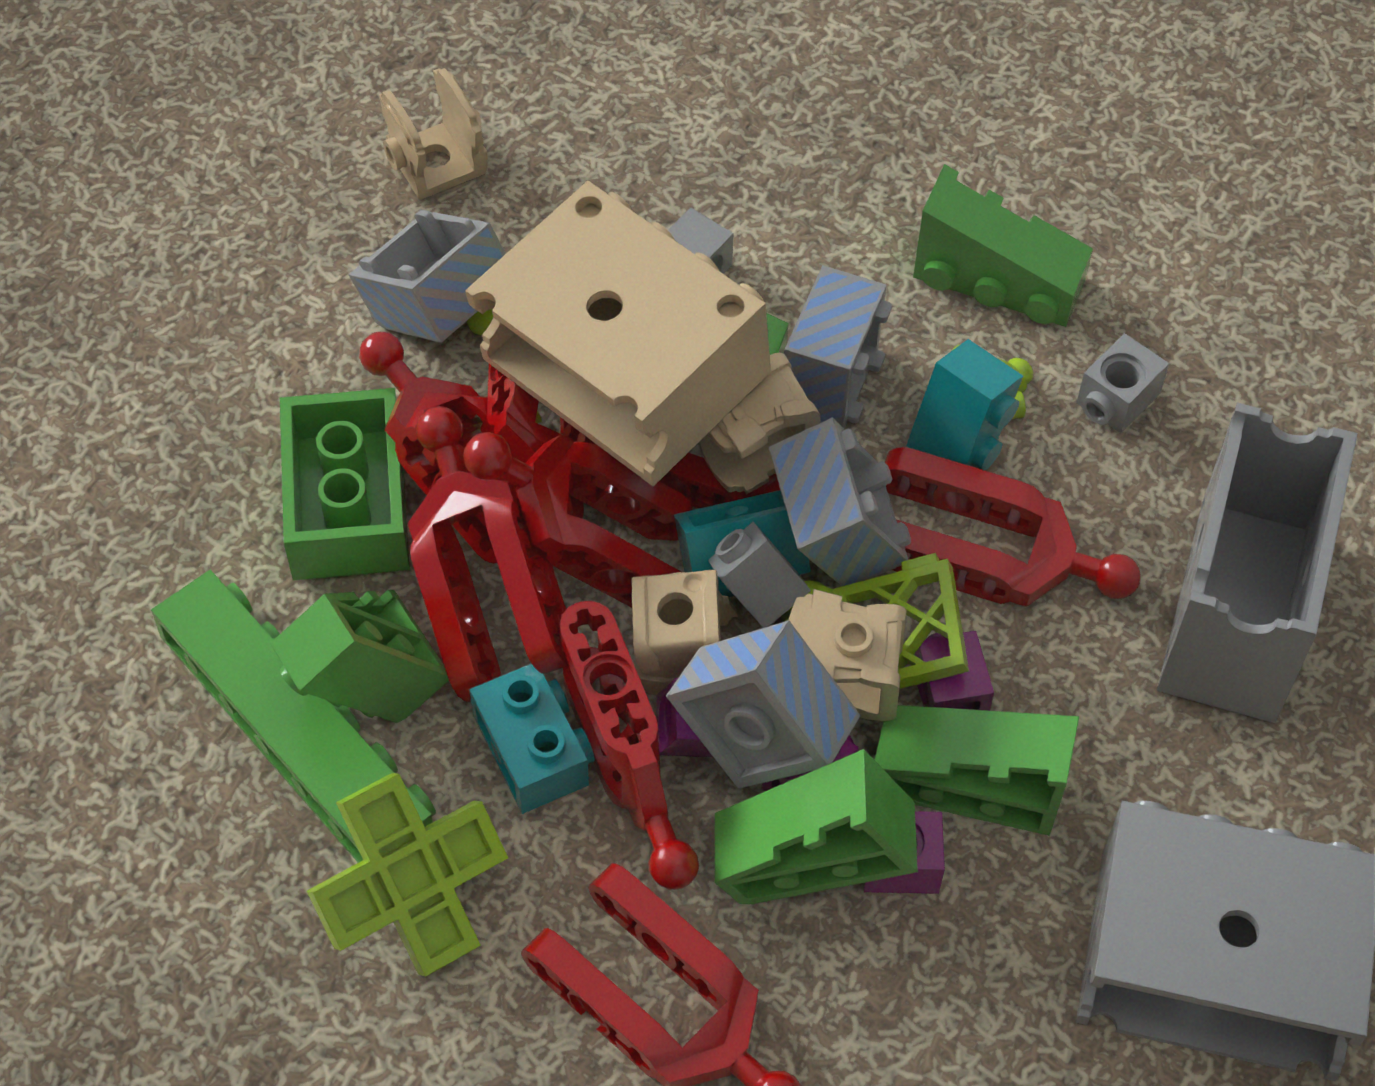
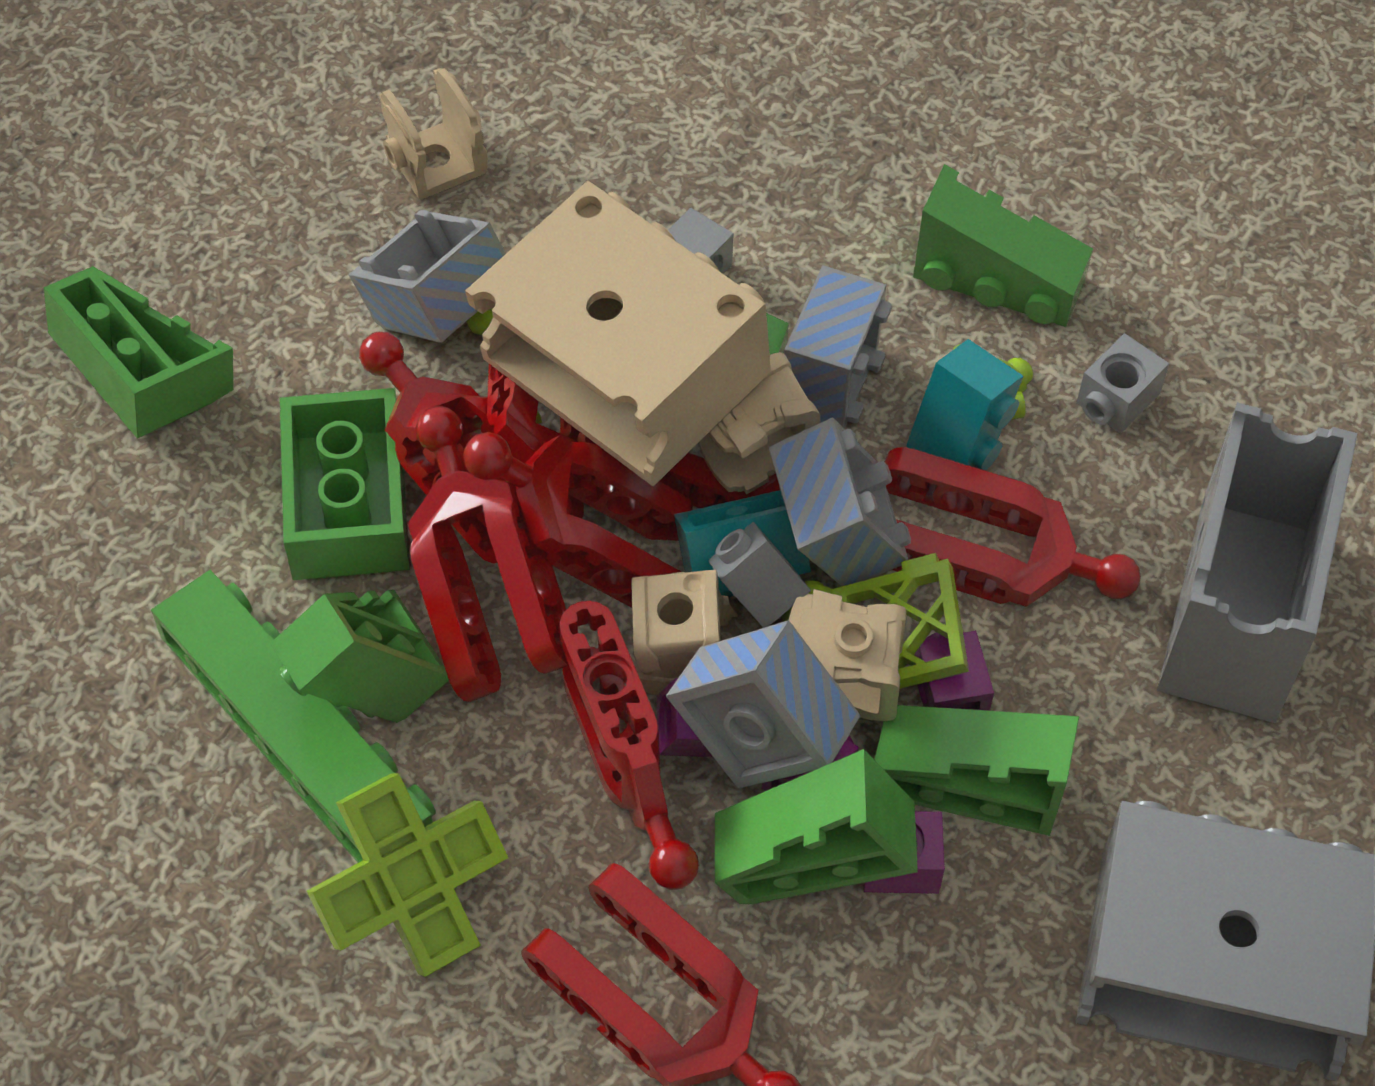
(134, 355): none -> bright green wedge
(531, 736): teal brick -> none

